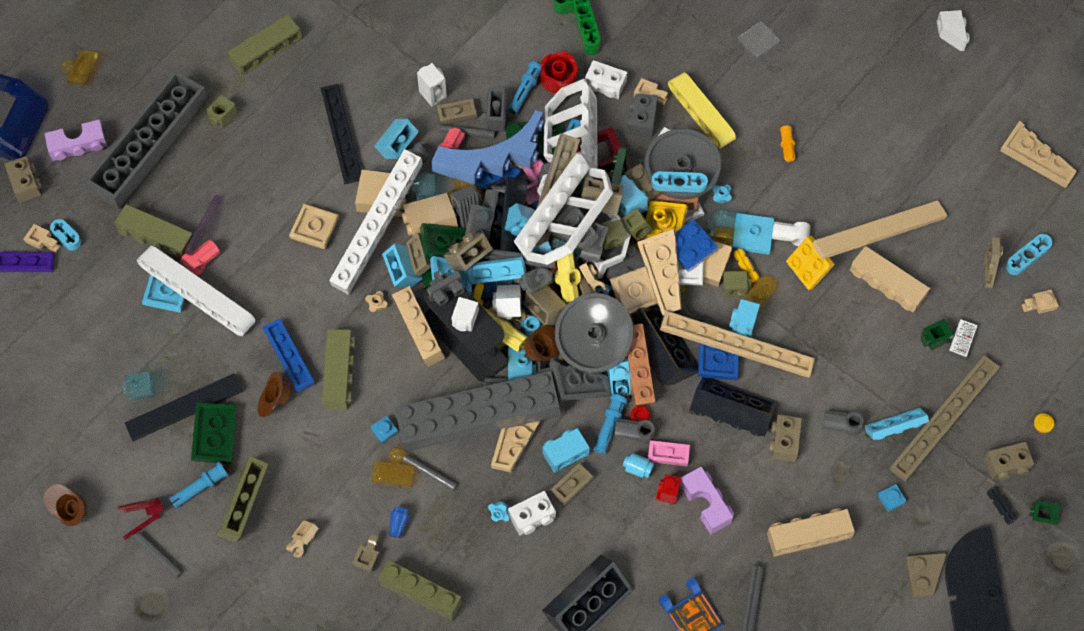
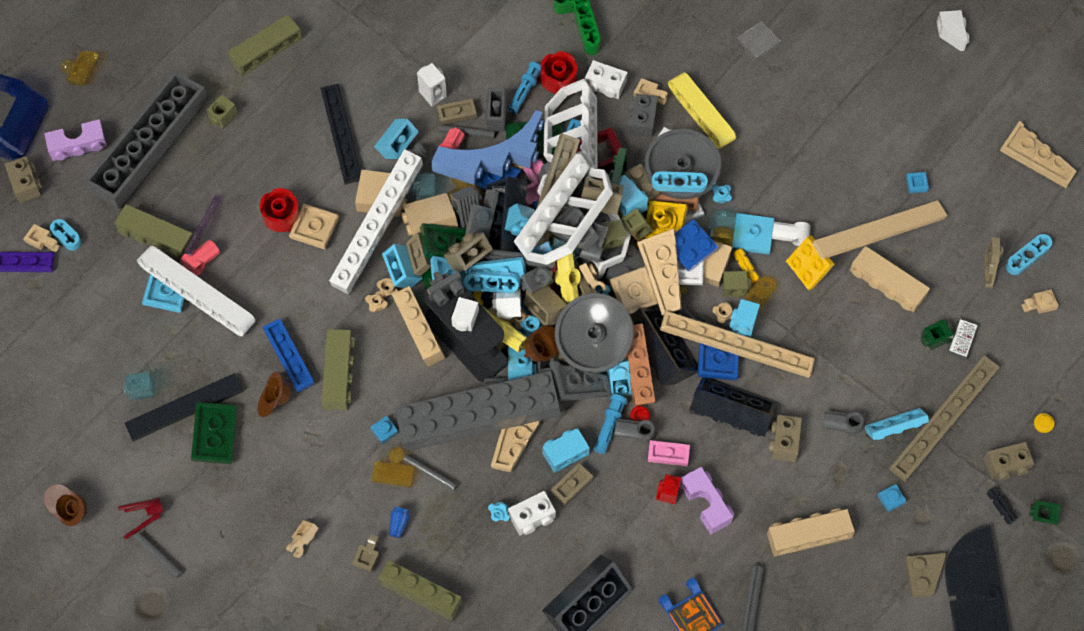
(207, 480): dark azure pin -> none
(242, 499): olive brick -> none
(279, 210): none -> red brick
(387, 282): none -> tan plate
(498, 276): none -> medium azure beam
(638, 465): medium azure brick -> none
(723, 307): none -> tan plate
(787, 143): light orange axle -> none
(917, 182): none -> dark azure plate

